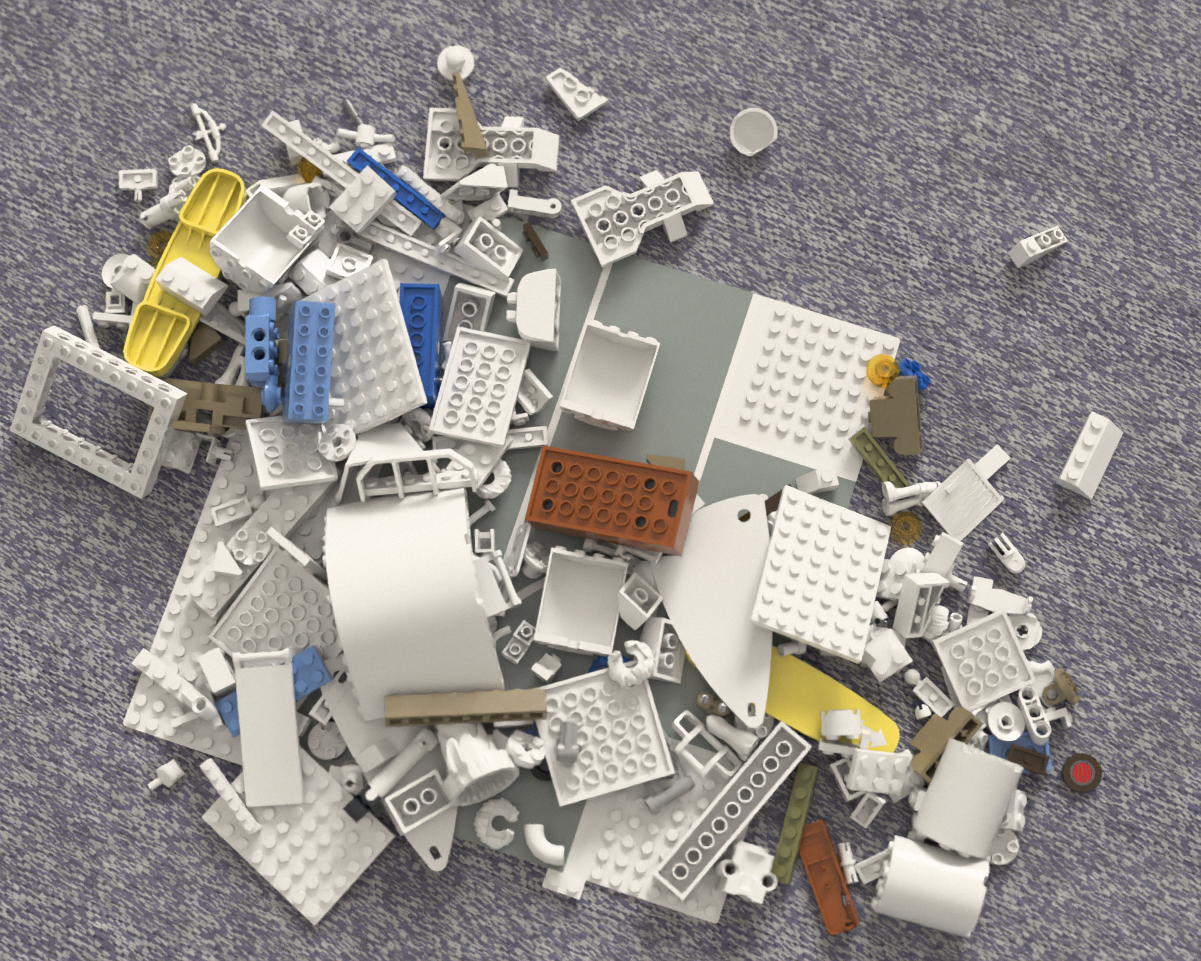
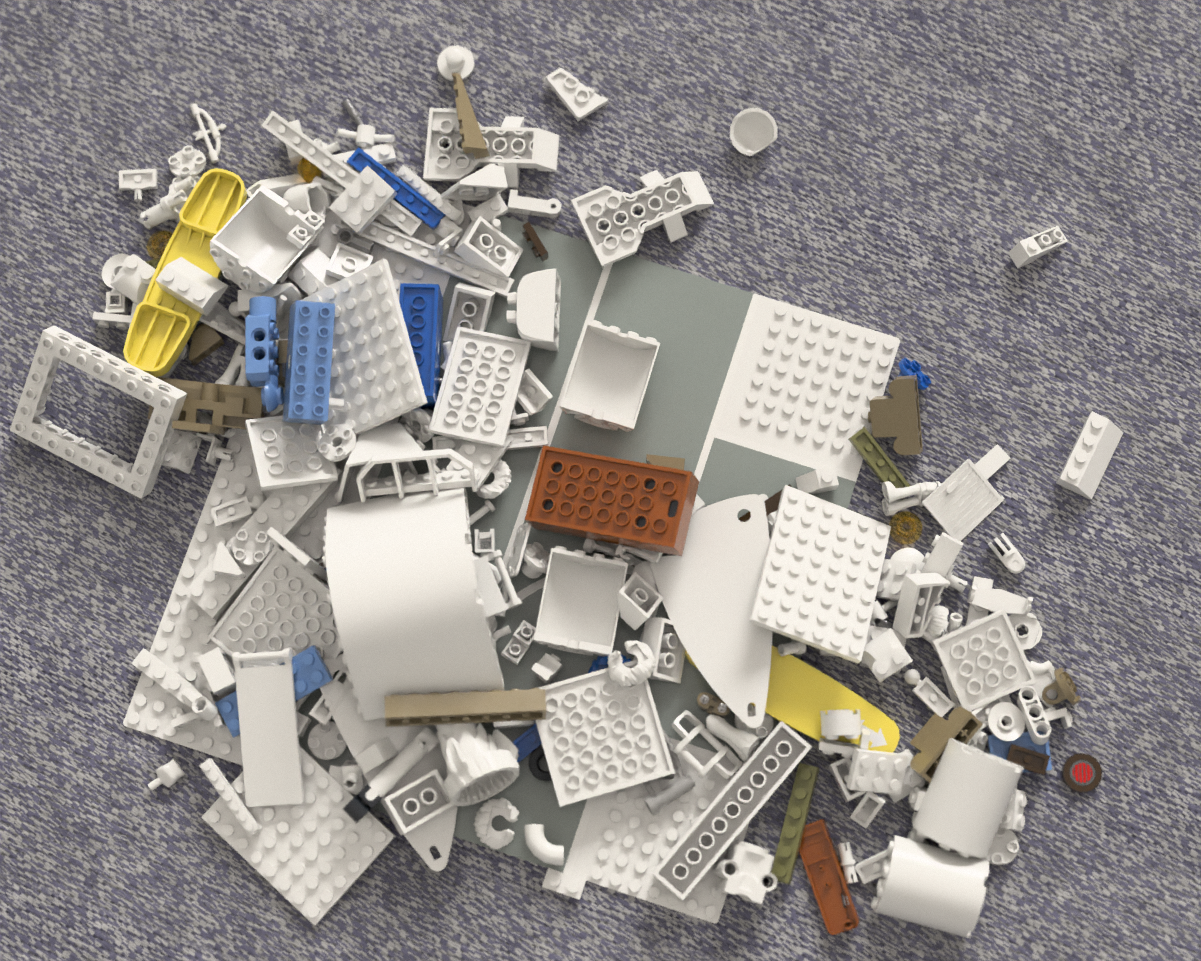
(87, 326): white axle -> none
(519, 742): white plate -> none
(568, 745): light grey piece -> none
(875, 372): clear yellow piece -> none
(923, 713): white hinge -> none

